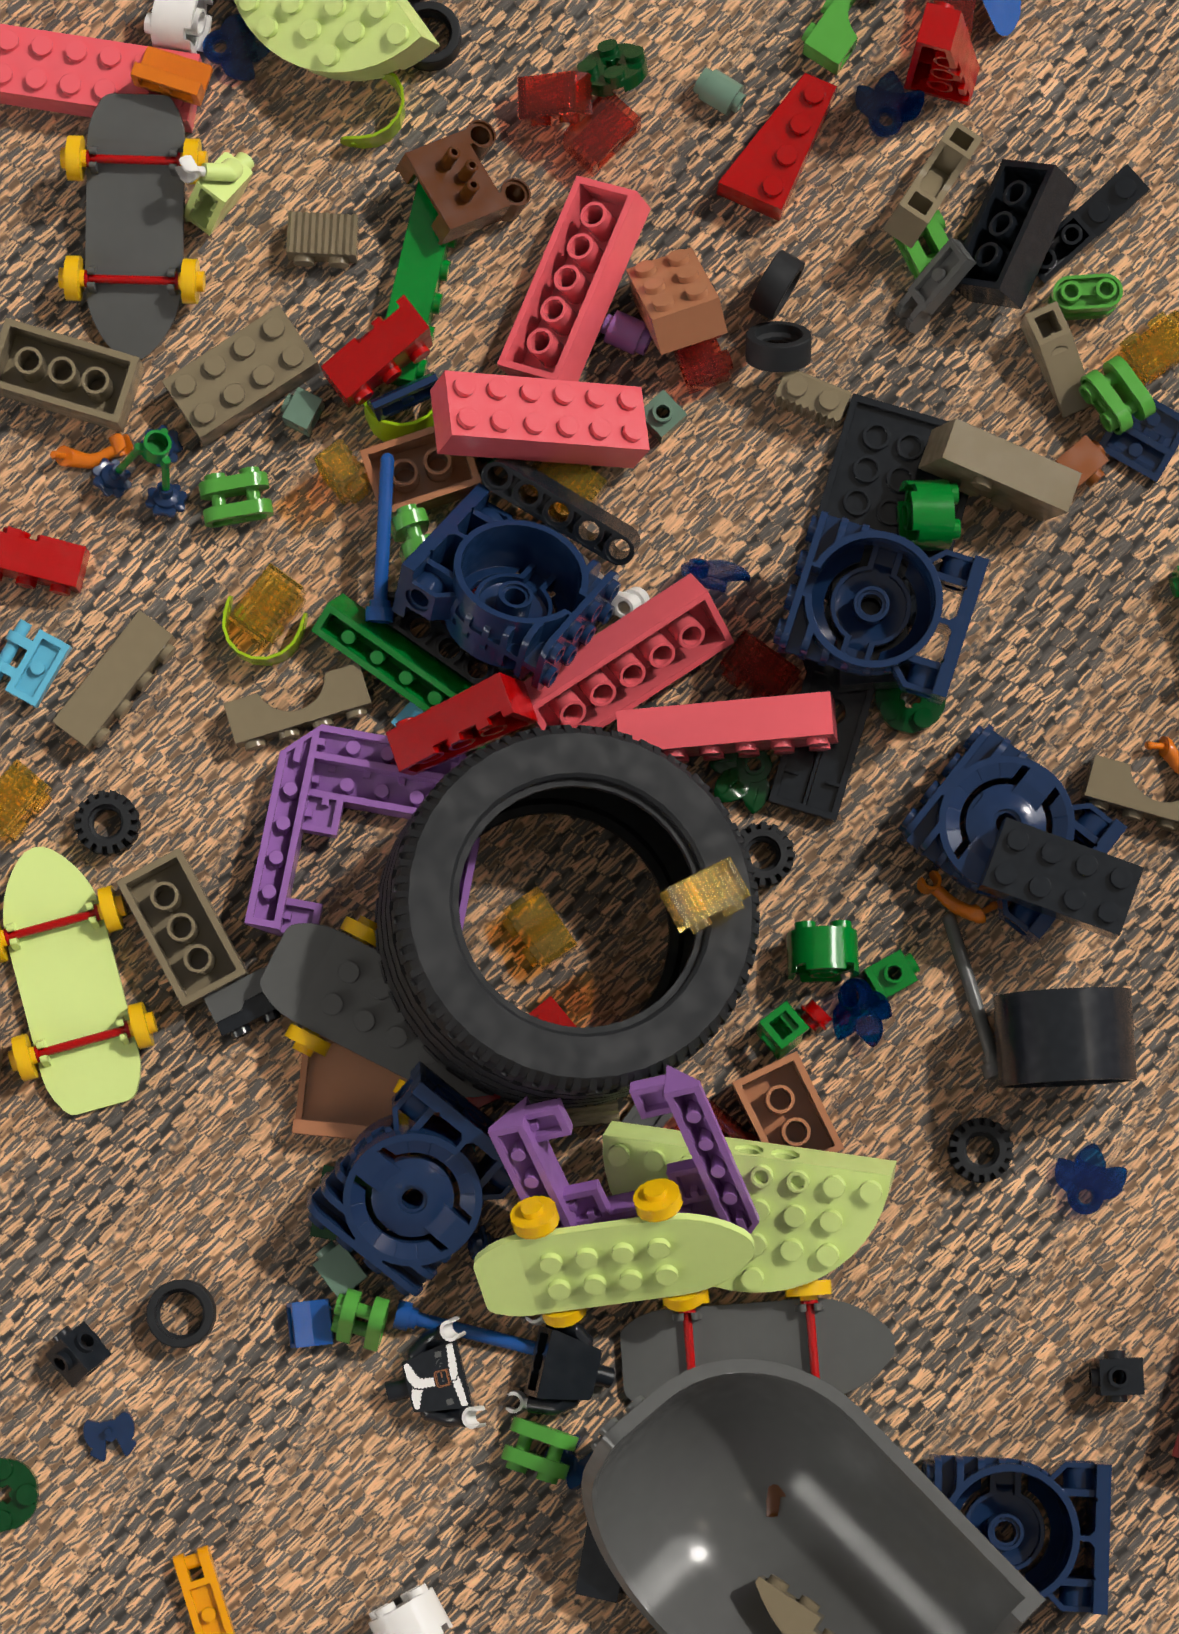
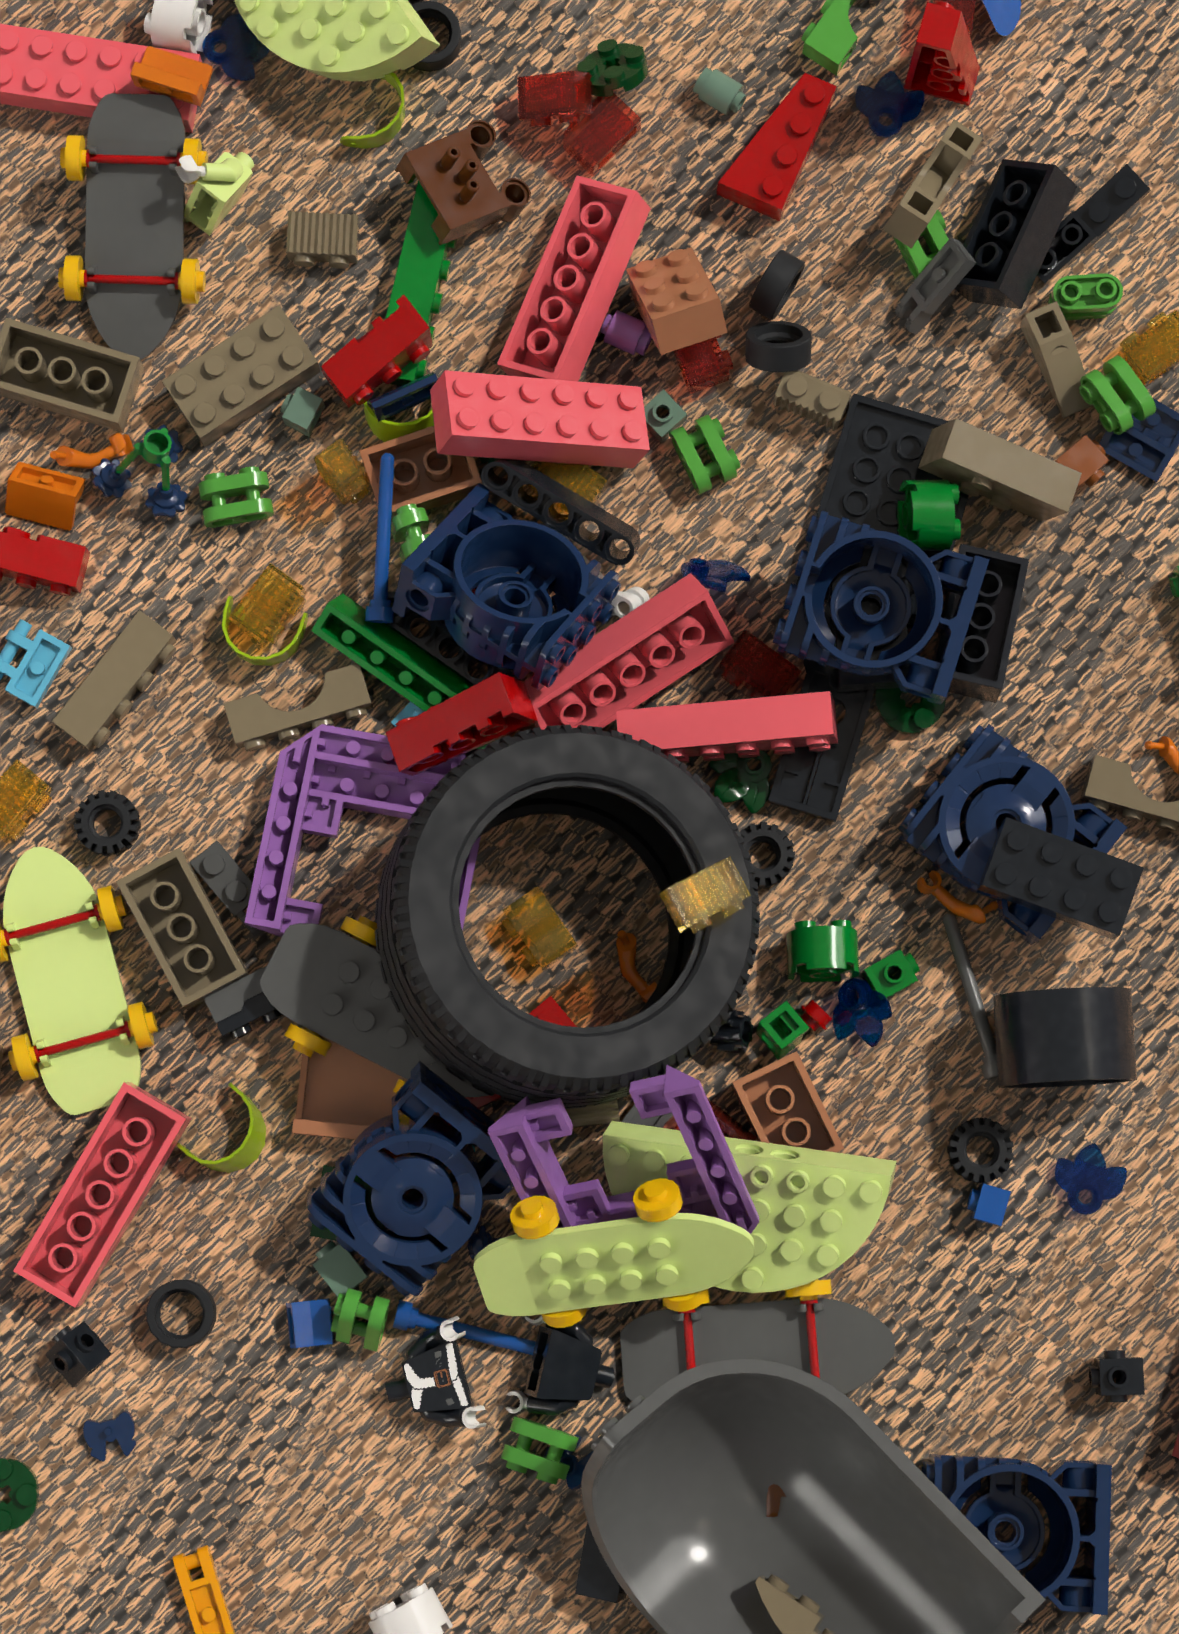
(43, 495): none -> orange panel
(102, 1194): none -> coral brick
(225, 880): none -> dark grey hinge
(250, 1147): none -> lime piece
(626, 949): none -> orange piece
(709, 434): none -> bright green brick
(734, 1034): none -> black gear
(988, 1204): none -> blue plate
(991, 628): none -> black brick

